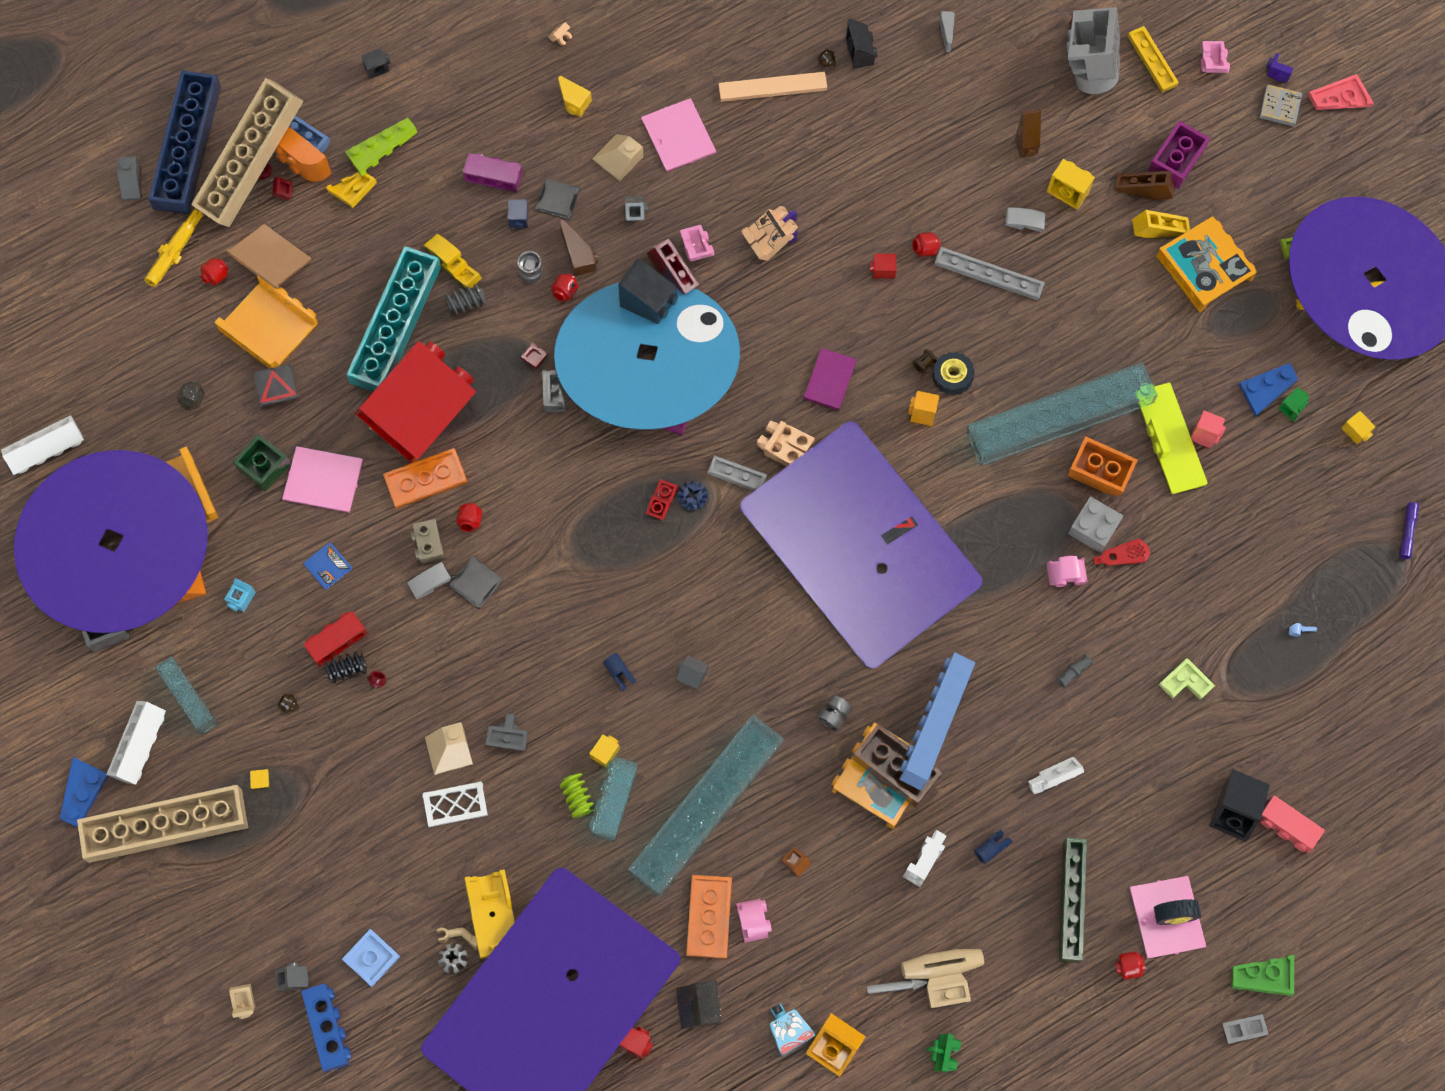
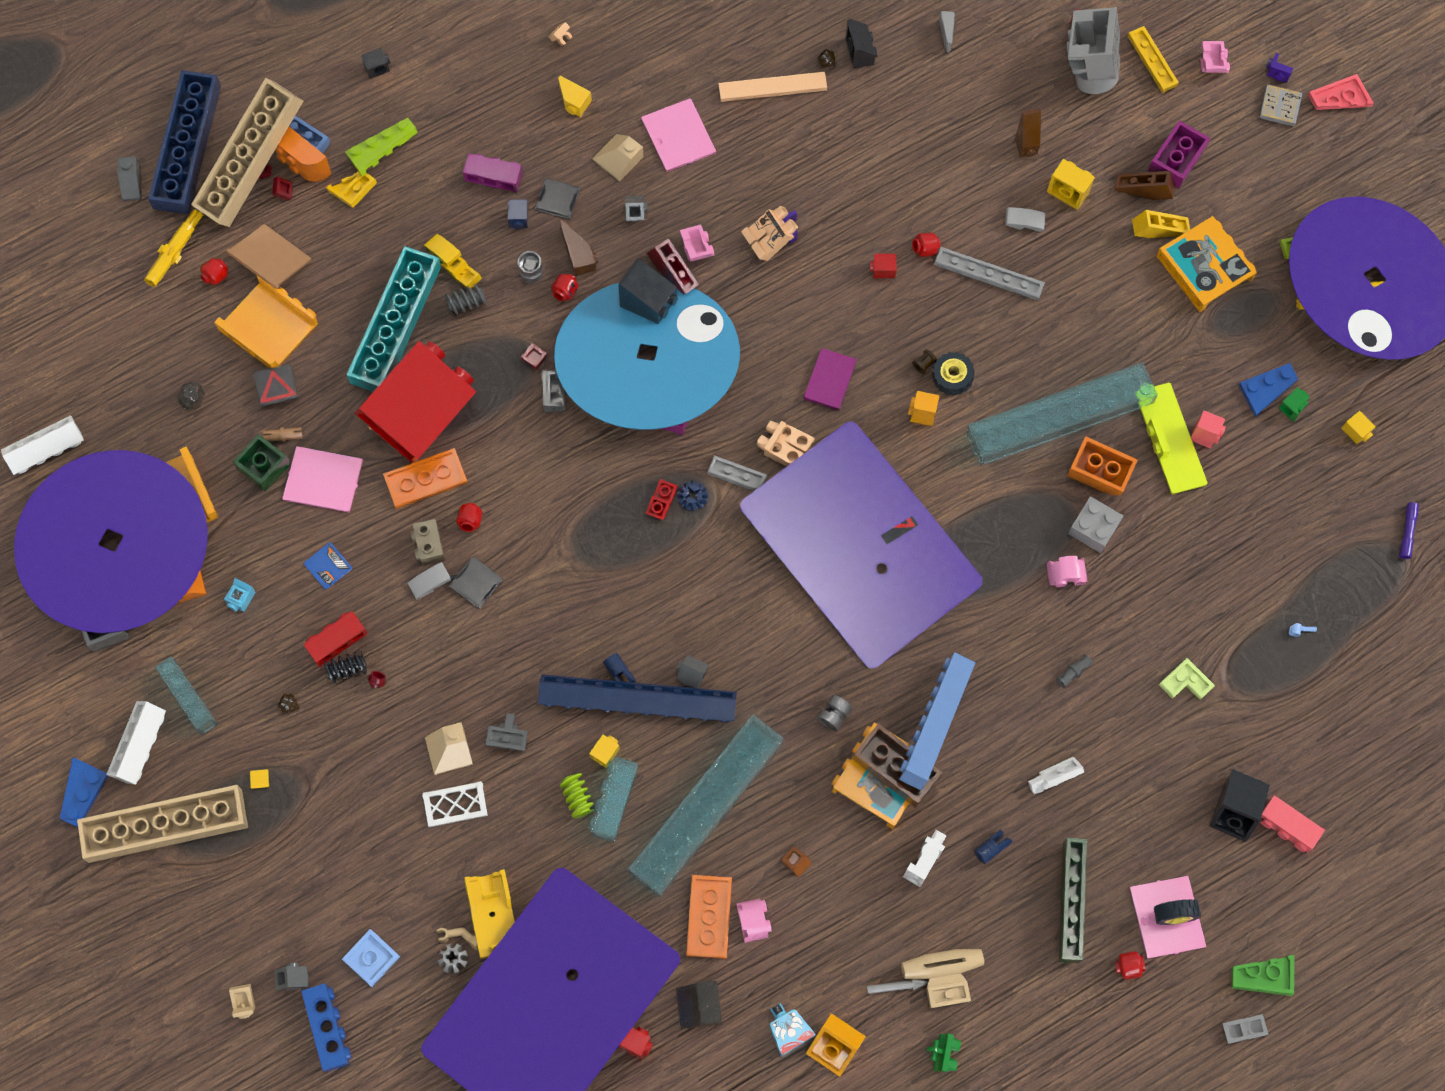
(283, 434): none -> medium nougat pin
(637, 698): none -> dark blue brick
(1122, 555): red piece -> none

